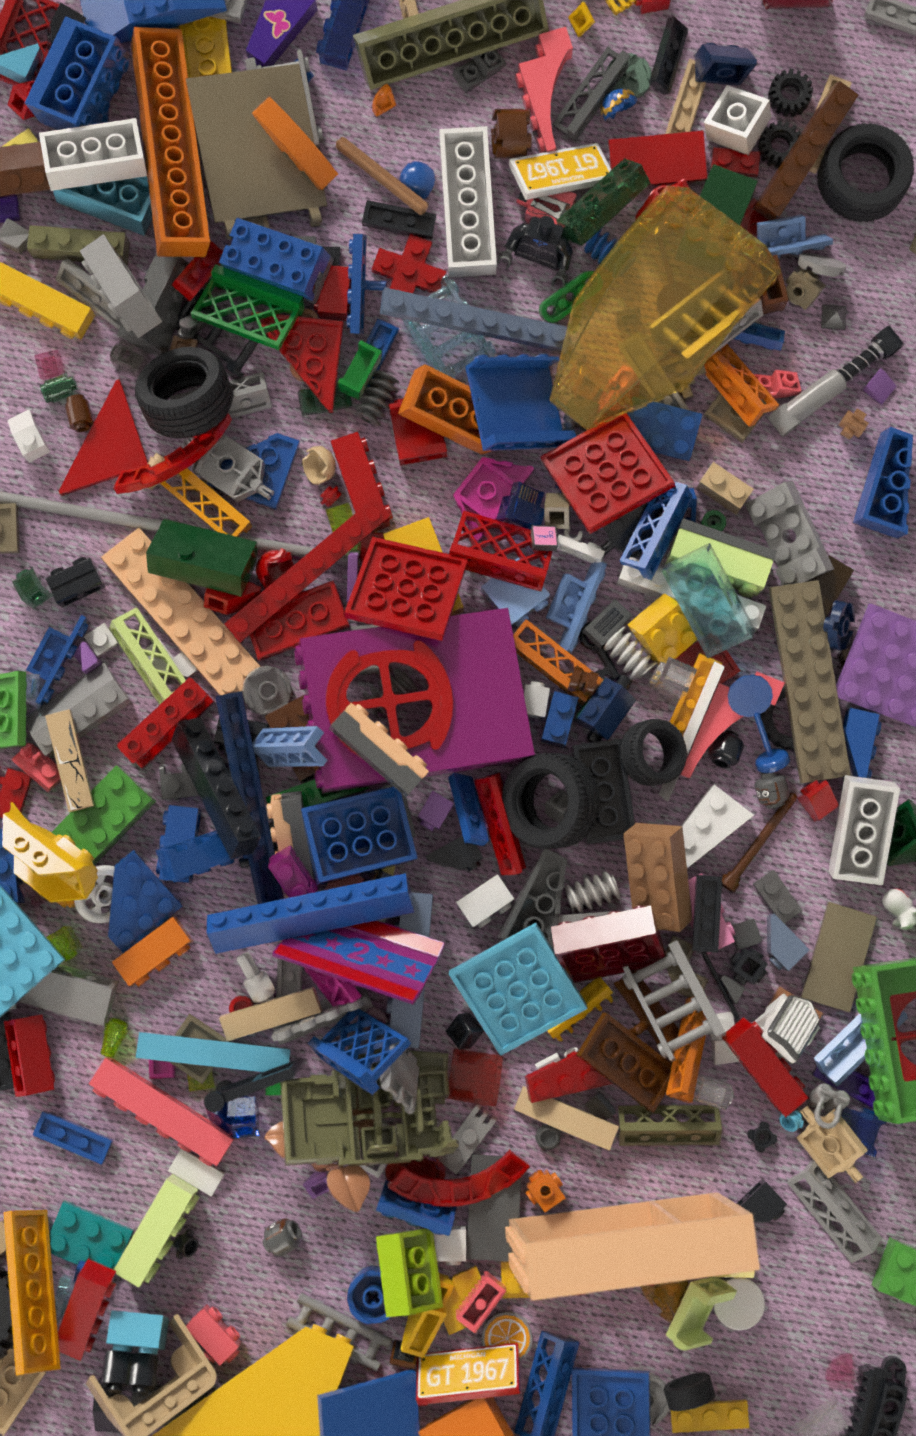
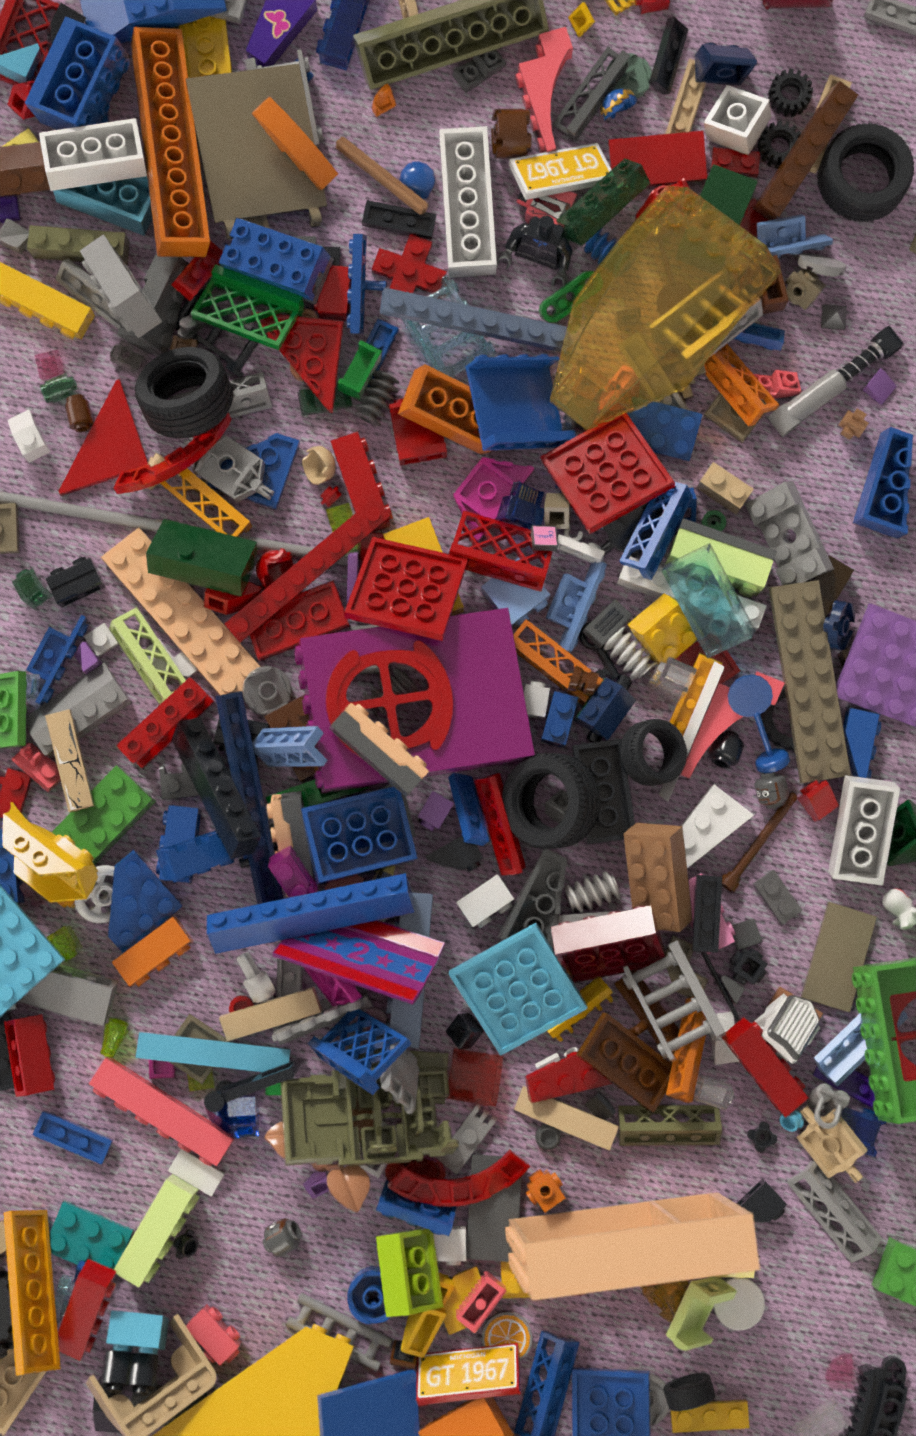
(783, 944): sand blue slope -> none

